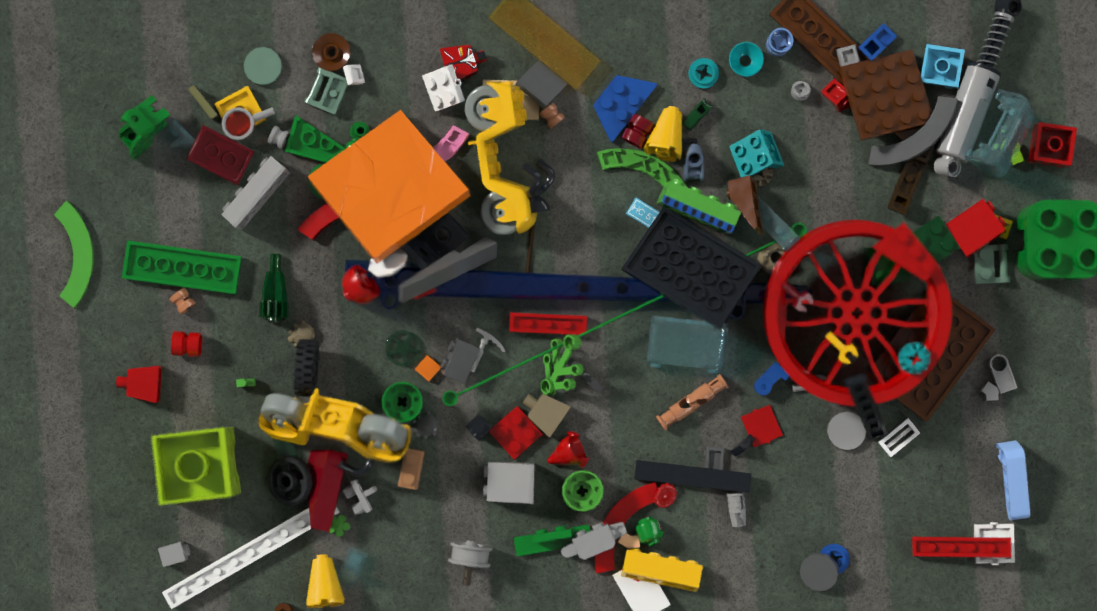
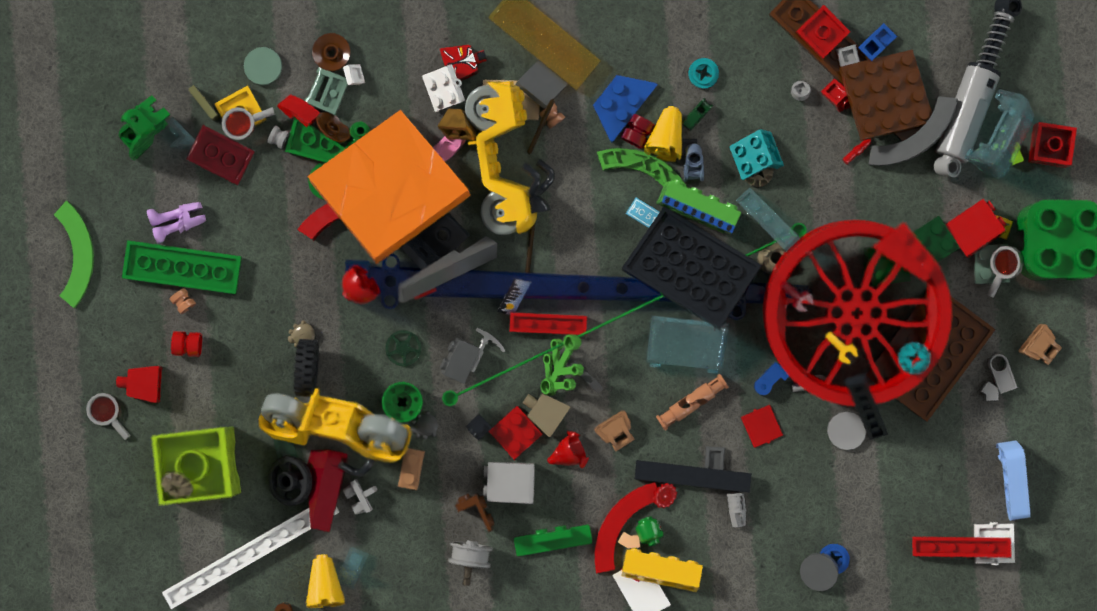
(104, 410): none -> piece
(174, 553): light grey brick -> none
(178, 481): none -> dark tan gear
(184, 222): none -> lavender piece
(246, 382): bright green bar -> none
(255, 193): light grey slope -> none
(274, 294): dark green piece -> none
(298, 108): none -> red slope
(332, 127): none -> reddish brown dish
(339, 525): bright green plant -> none
(389, 265): white piece -> none
(428, 368): orange tile -> none
(456, 125): none -> pearl gold slope
(467, 501): none -> reddish brown bracket
(514, 296): none -> sticker
(540, 127): none -> dark brown axle
(588, 481): bright green wheel -> none
(595, 541): light grey hinge -> none
(614, 428): none -> medium nougat piece
(743, 445): black tile -> none
(744, 195): reddish brown slope -> none
(746, 49): teal piece -> none
(779, 42): medium blue wheel -> none
(822, 32): none -> red plate
(856, 151): none -> red piece
(894, 431): white tile -> none
(907, 182): dark brown slope -> none
(942, 66): medium azure slope -> none
(1005, 263): none -> piece
(1038, 344): none -> medium nougat piece

